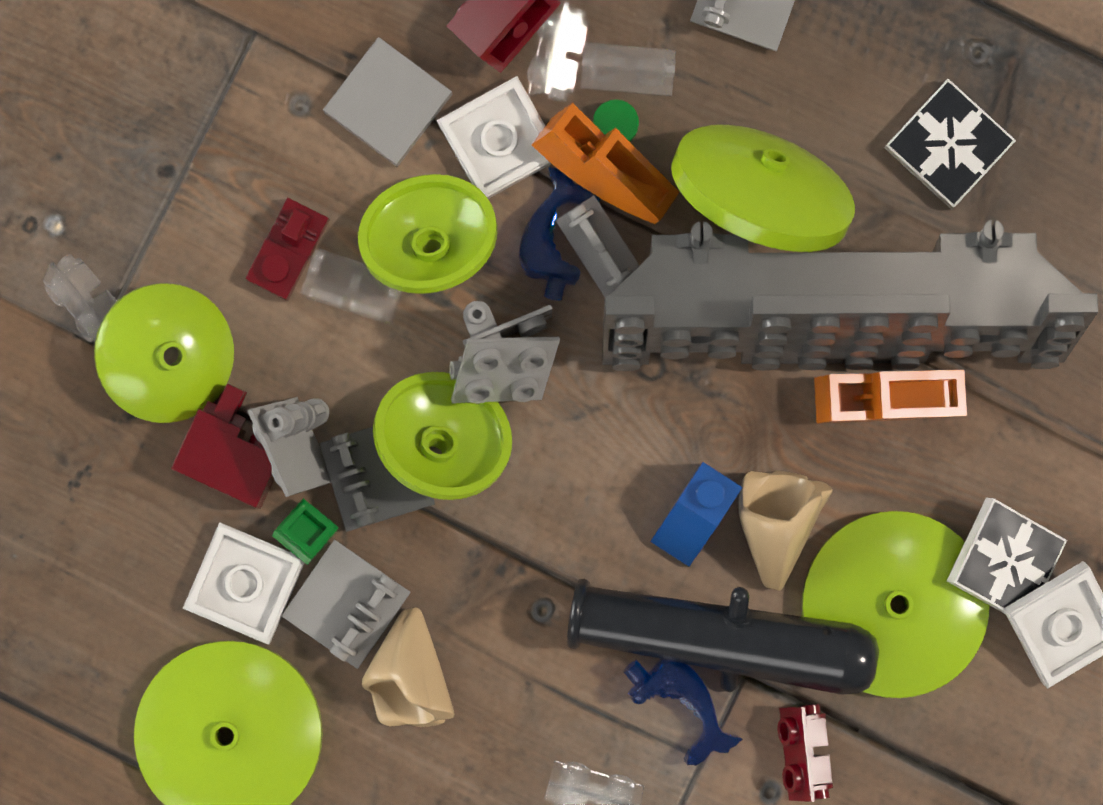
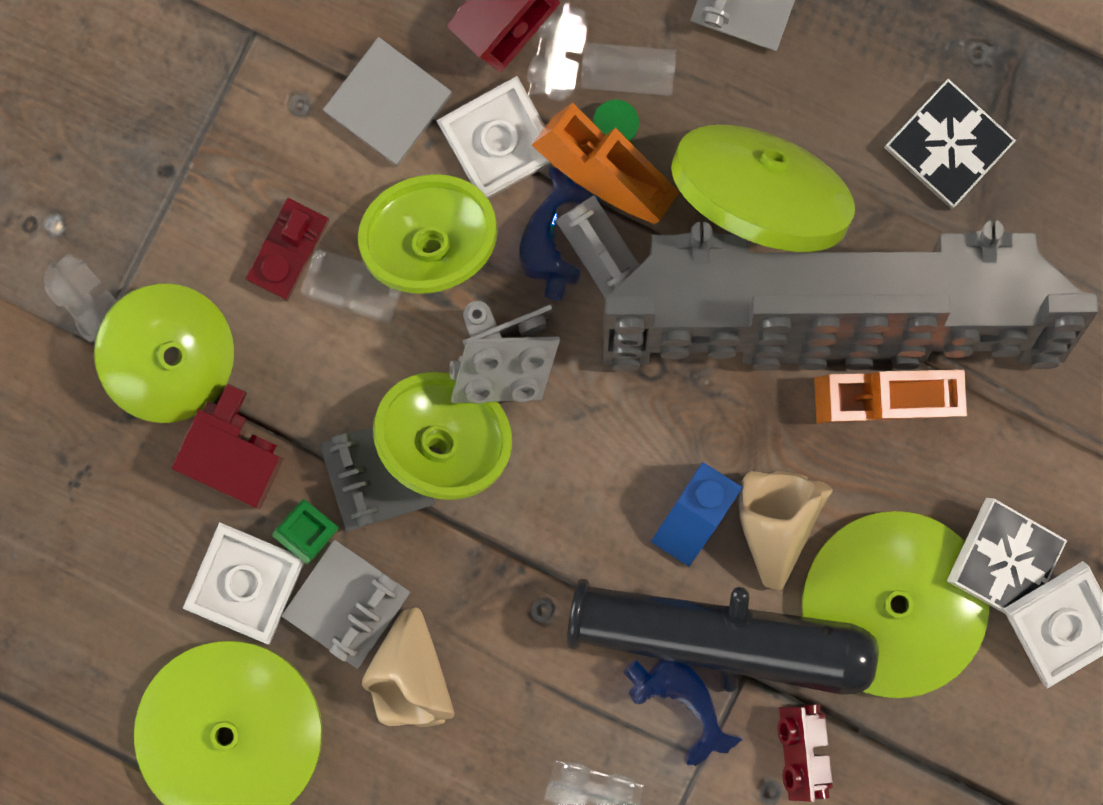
(290, 443): light grey hinge -> none

